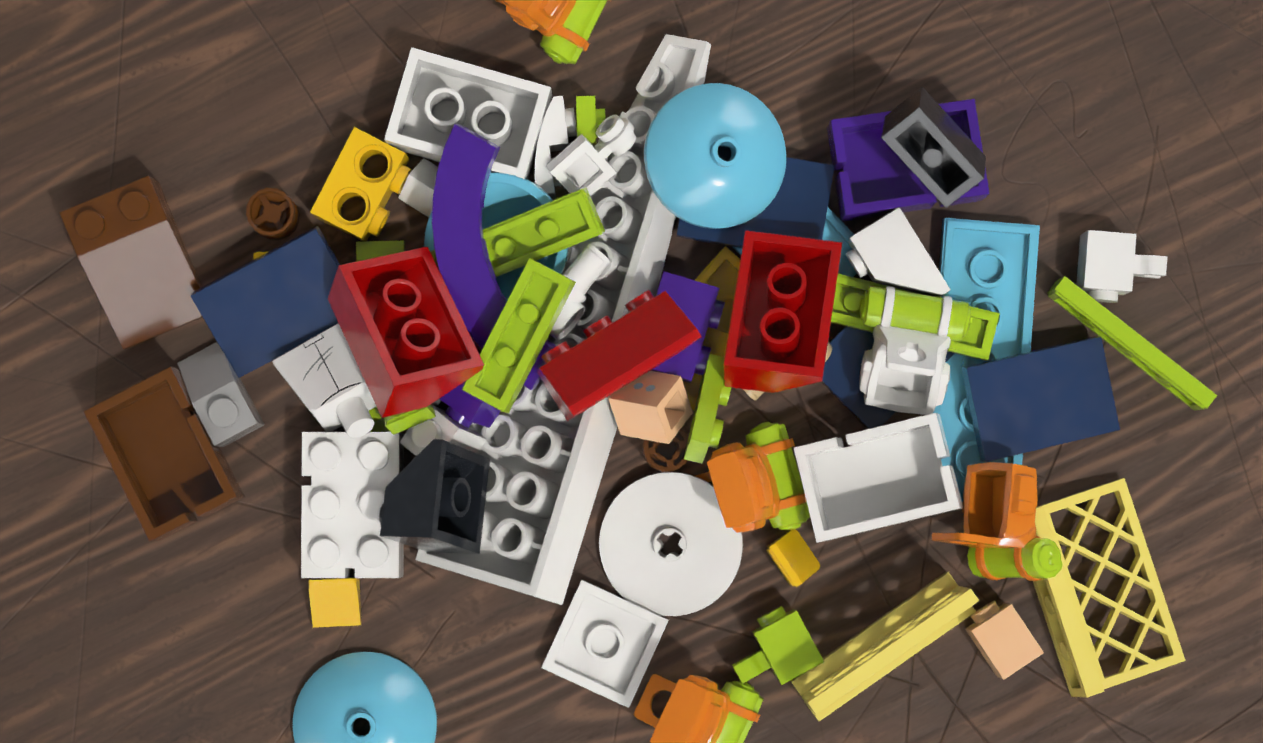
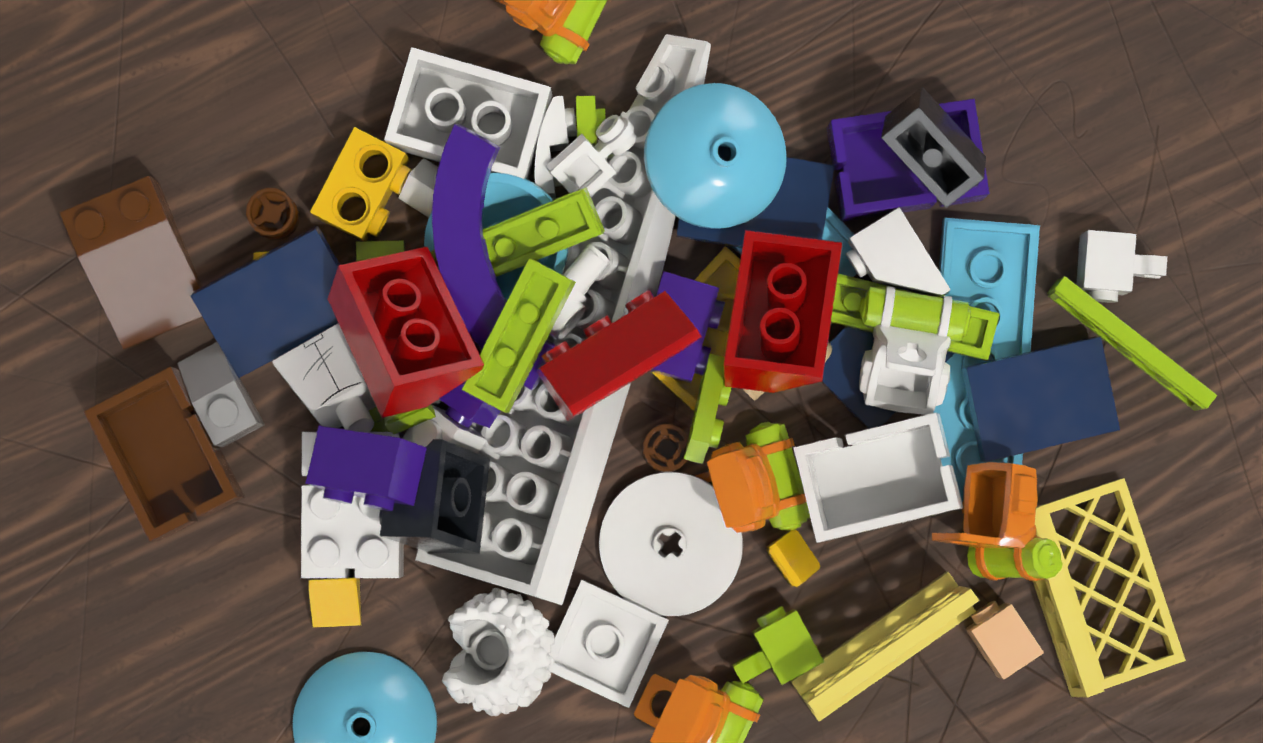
(365, 466): none -> dark purple brick
(502, 653): none -> white hair
(651, 407): light nougat brick -> none

